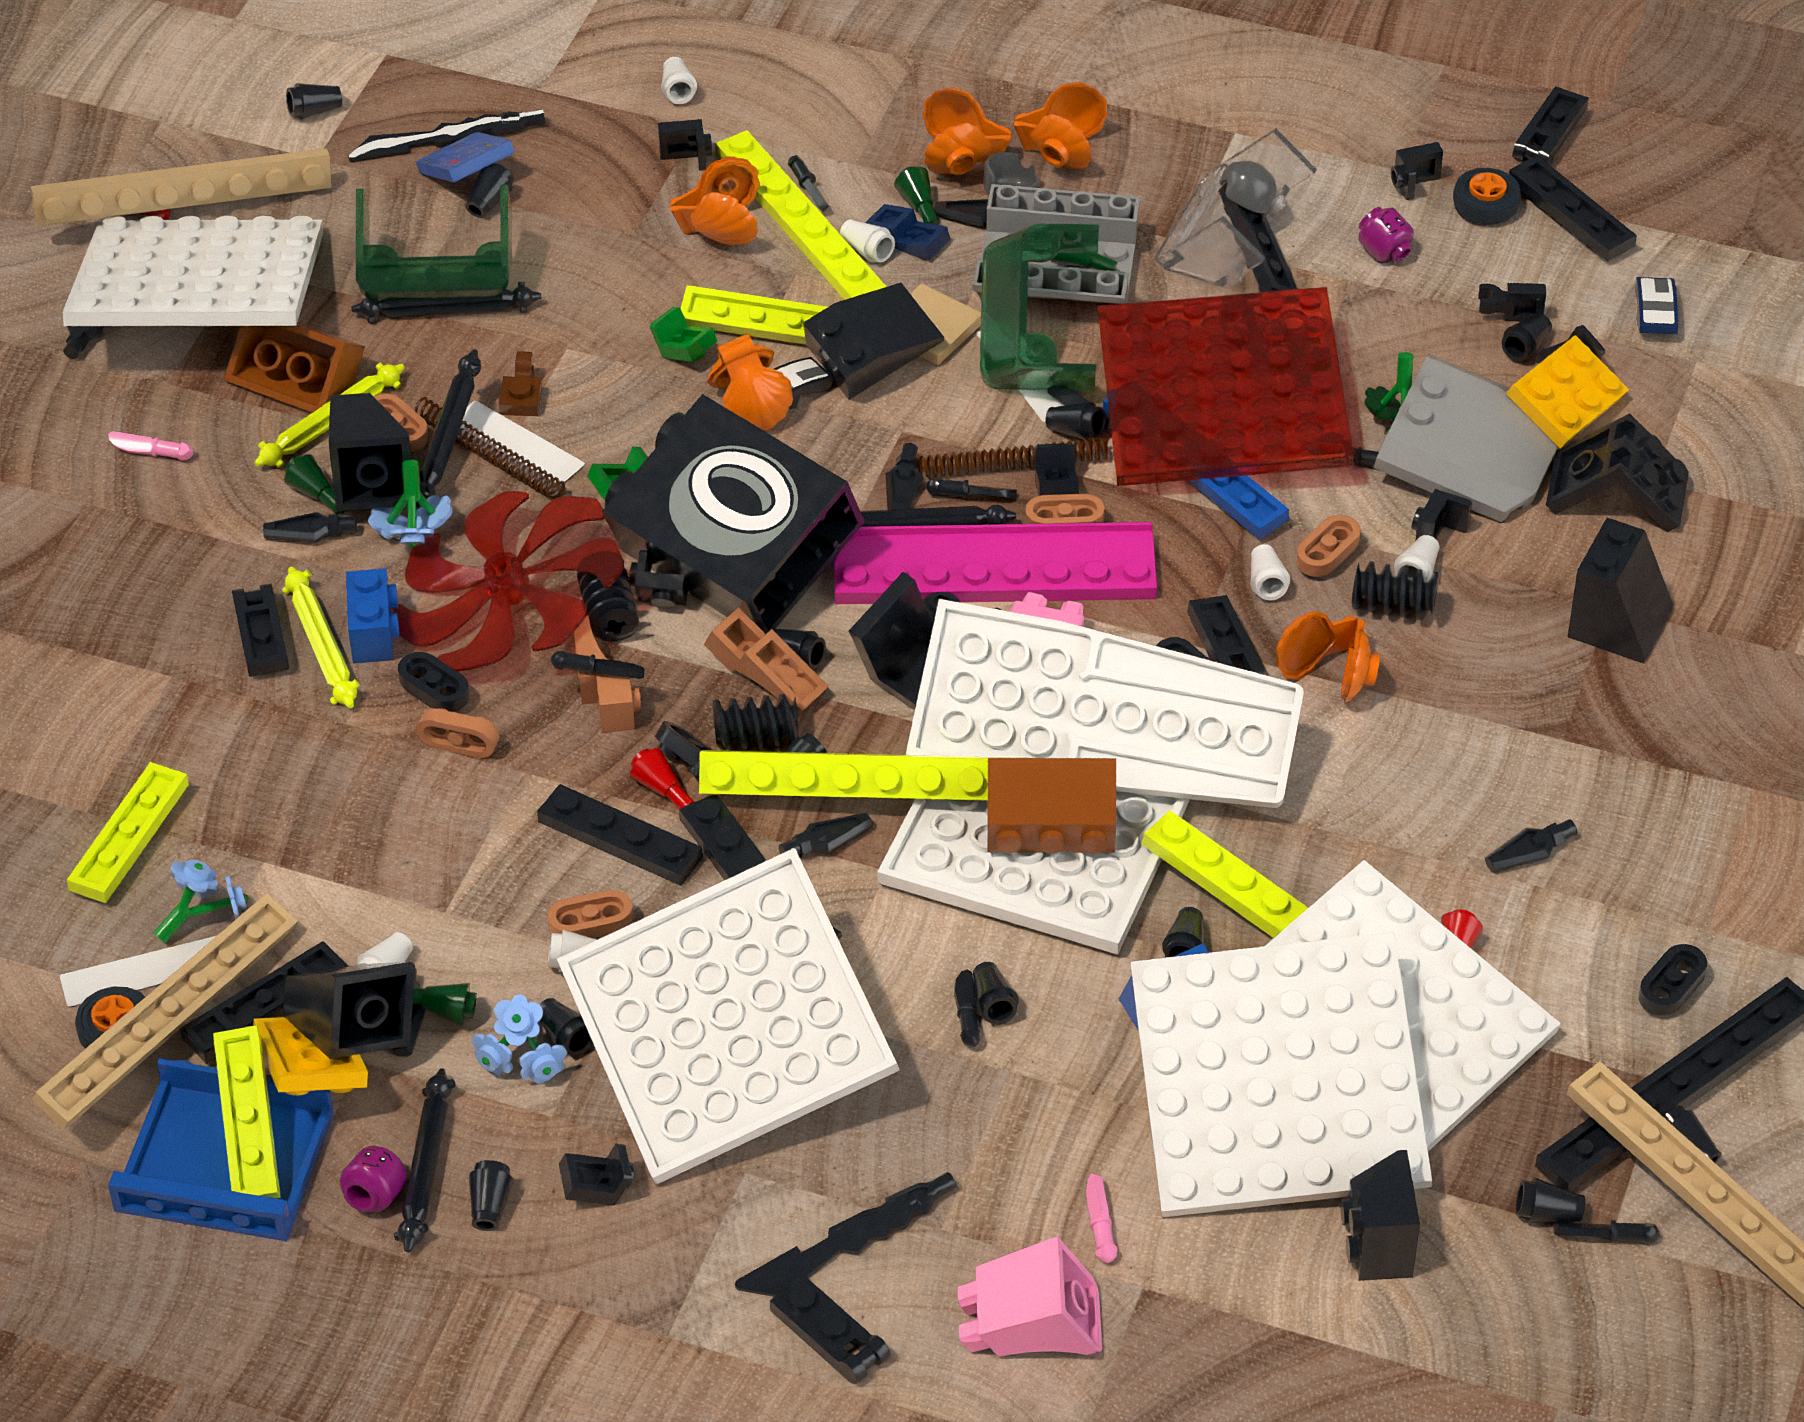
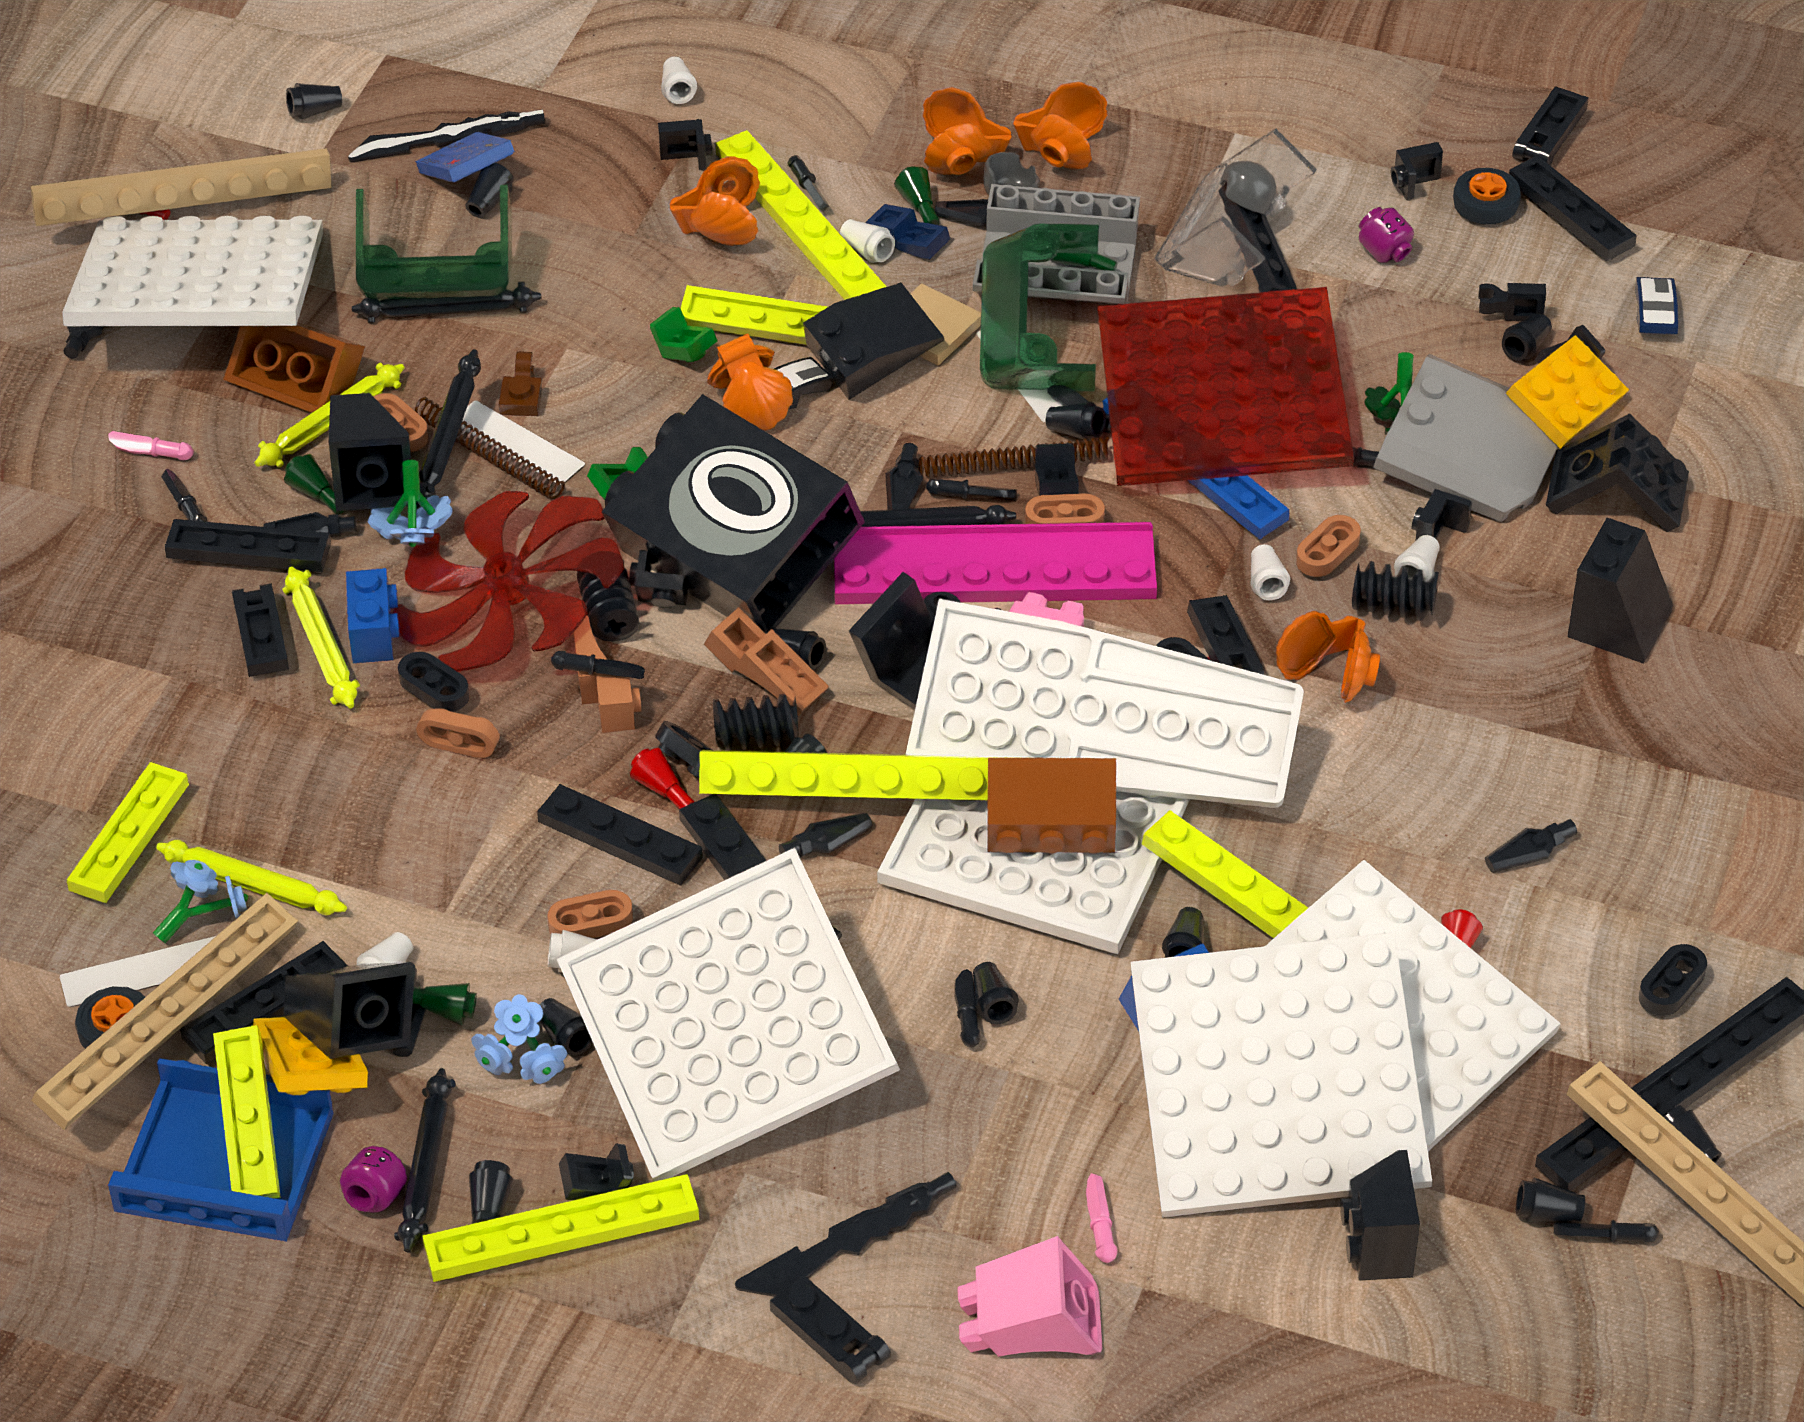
(185, 501): none -> black piece
(247, 545): none -> black plate
(255, 878): none -> neon yellow wheel
(560, 1227): none -> neon yellow plate

